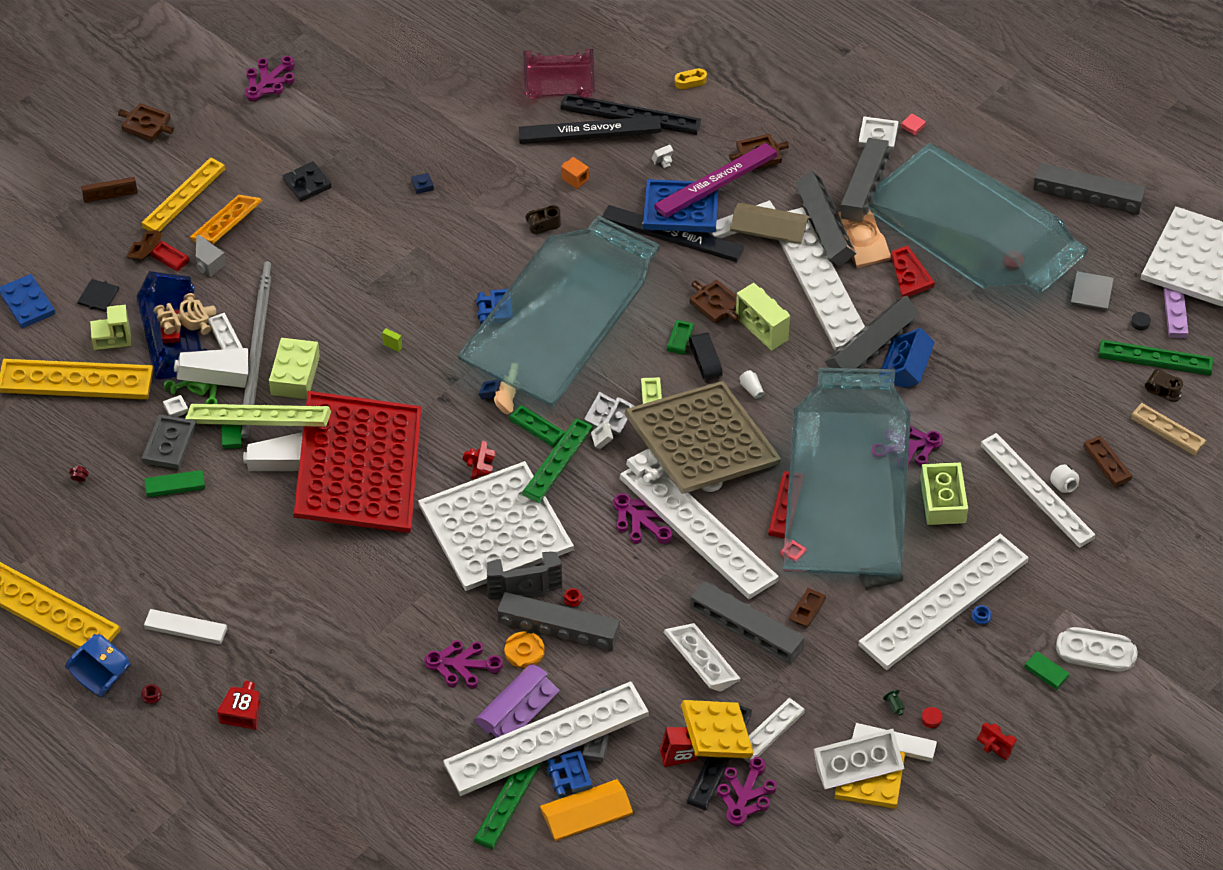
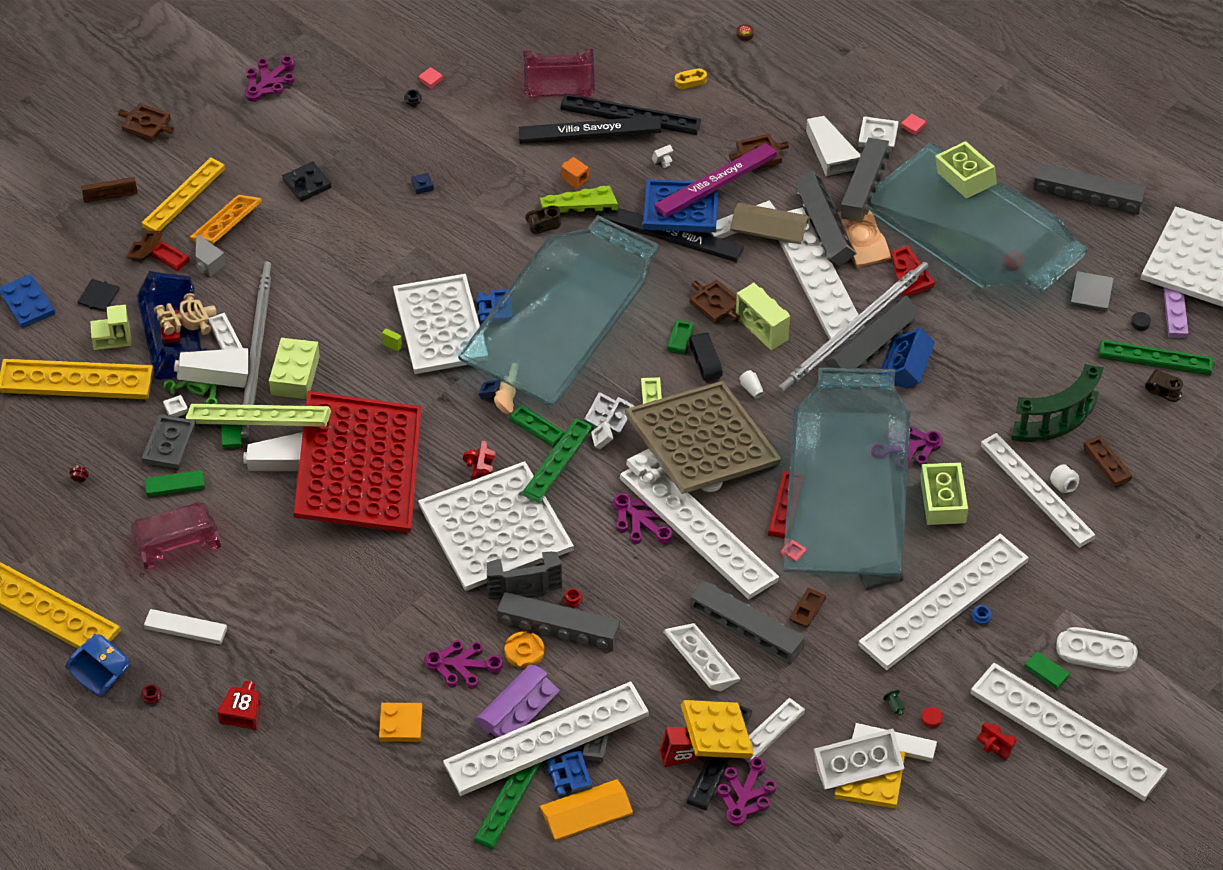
(174, 530): none -> clear pink windscreen
(400, 722): none -> light orange plate
(412, 97): none -> black plate
(430, 77): none -> coral tile
(436, 321): none -> white plate
(579, 200): none -> lime wing
(745, 32): none -> reddish brown tile
(831, 148): none -> white slope
(852, 327): none -> light grey axle
(966, 169): none -> yellowish green brick
(1069, 731): none -> white plate
(1074, 403): none -> dark green fence
(1168, 429): tan tile -> none

